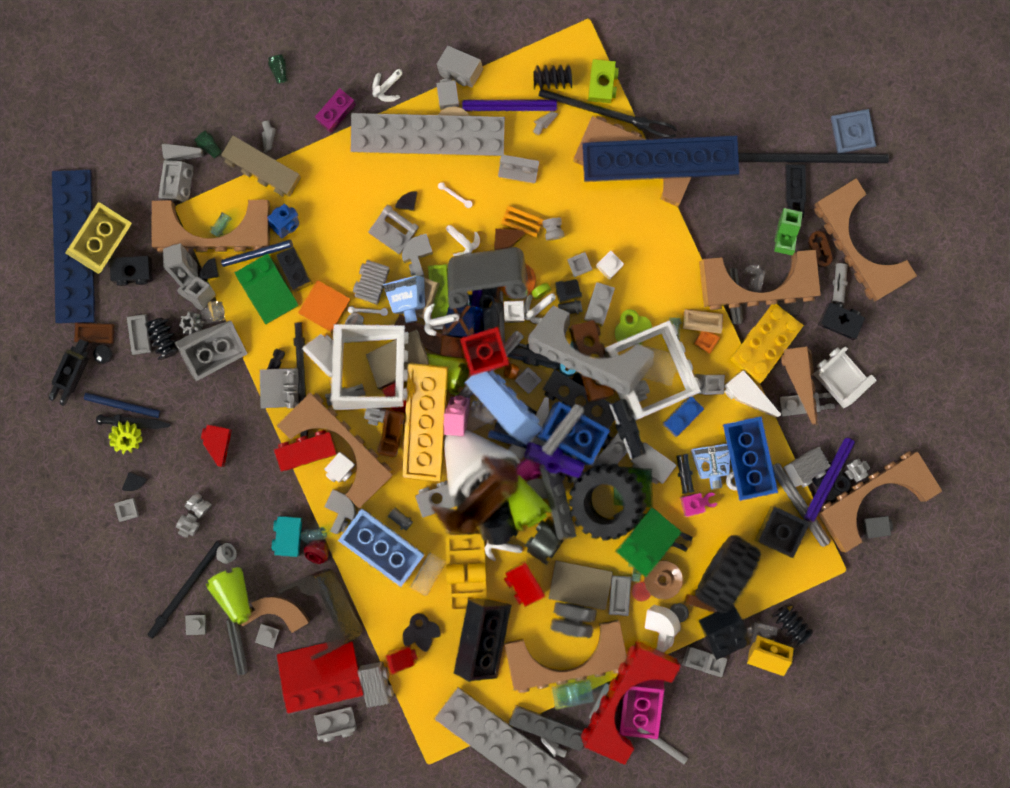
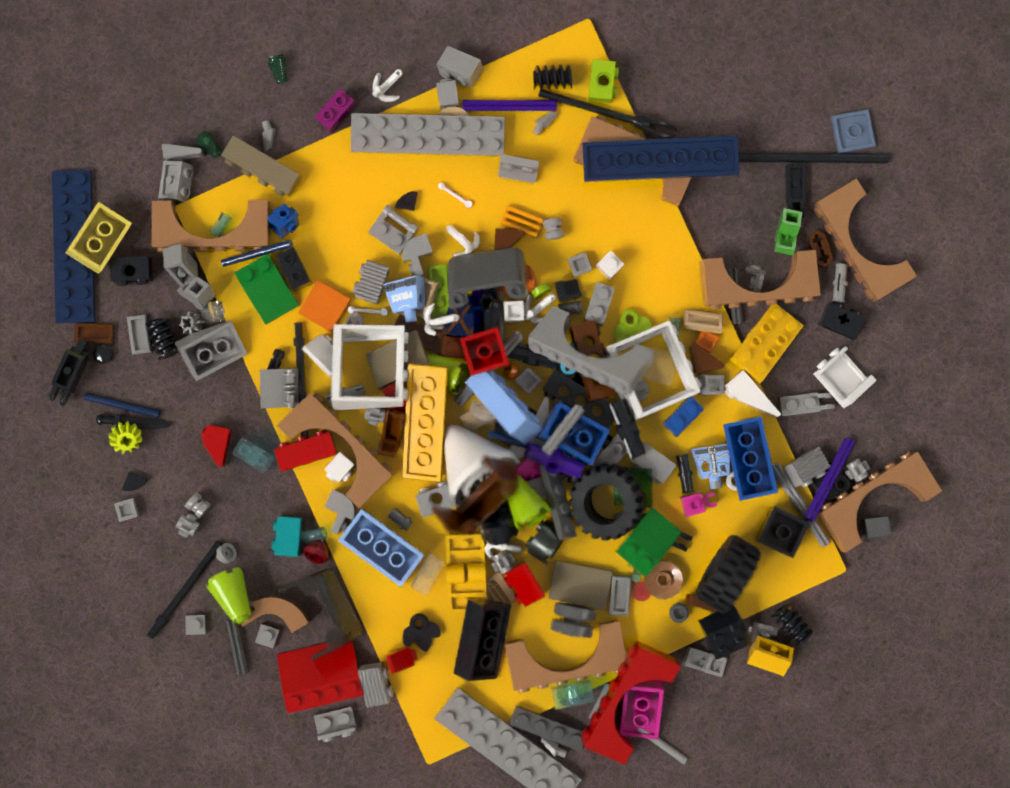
(209, 270): black tile -> none
(254, 455): none -> clear light blue brick
(456, 416): bright pink slope -> none
(498, 589): none -> piece
(503, 562): none -> light grey gear
(665, 622): white brick -> none
(702, 360): none -> reddish brown slope
(800, 369): medium nougat wedge -> none

